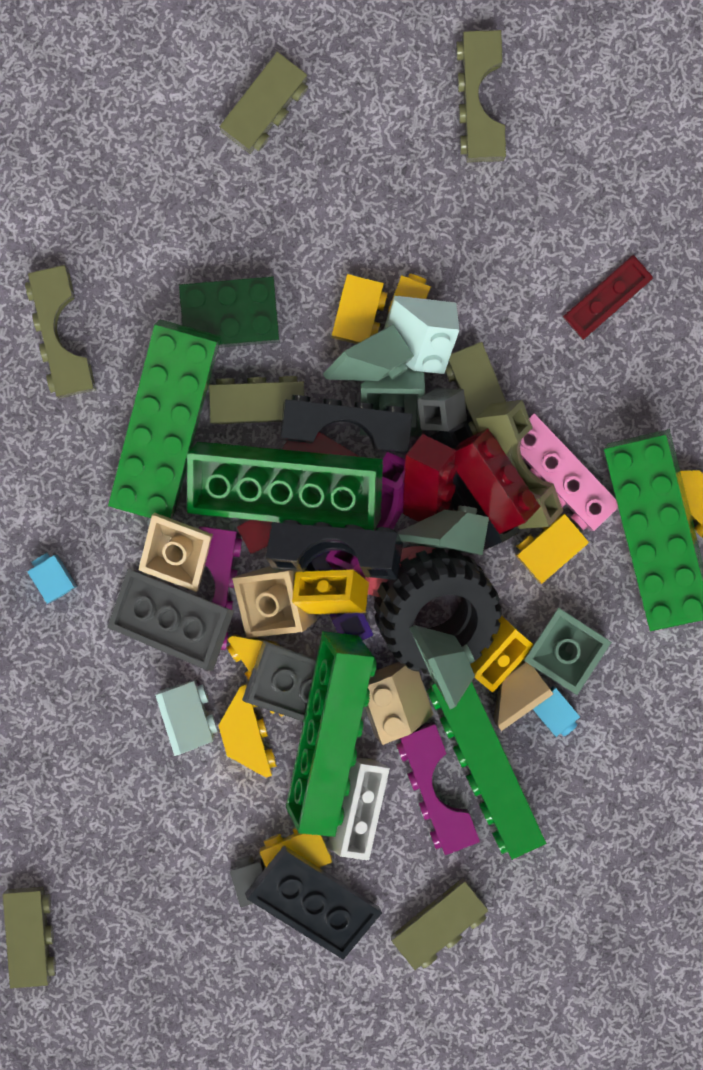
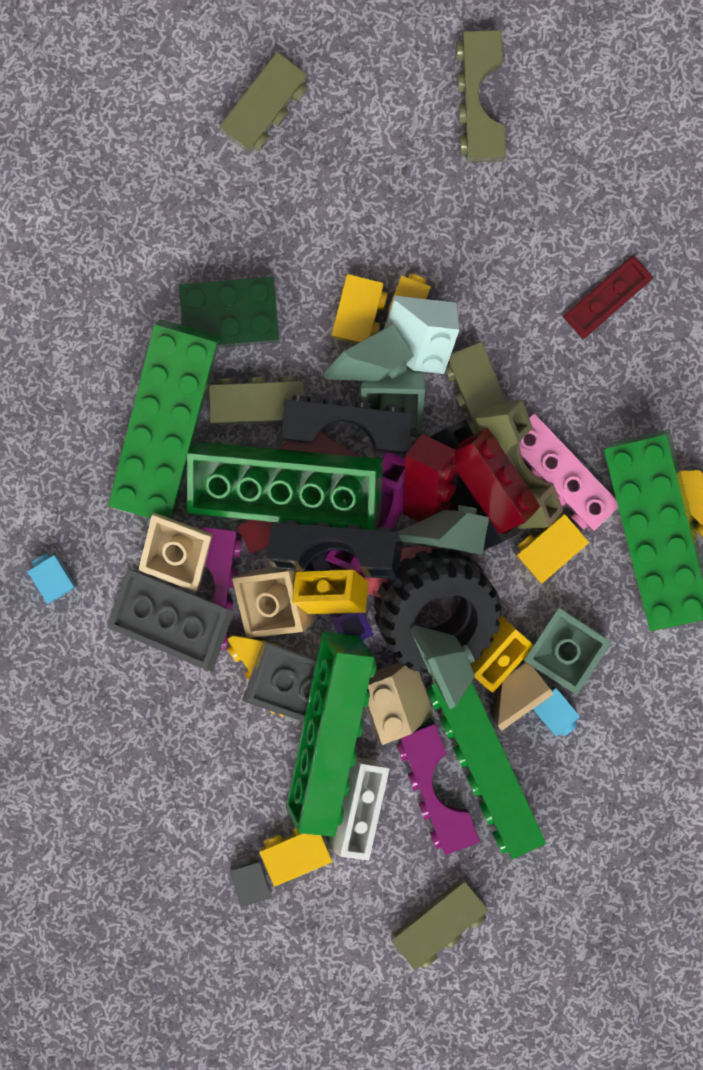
(28, 937): olive brick -> none
(52, 293): olive arch -> none
(186, 716): light aqua slope -> none
(244, 736): yellow slope -> none
(313, 902): black plate -> none
(442, 409): dark grey brick -> none

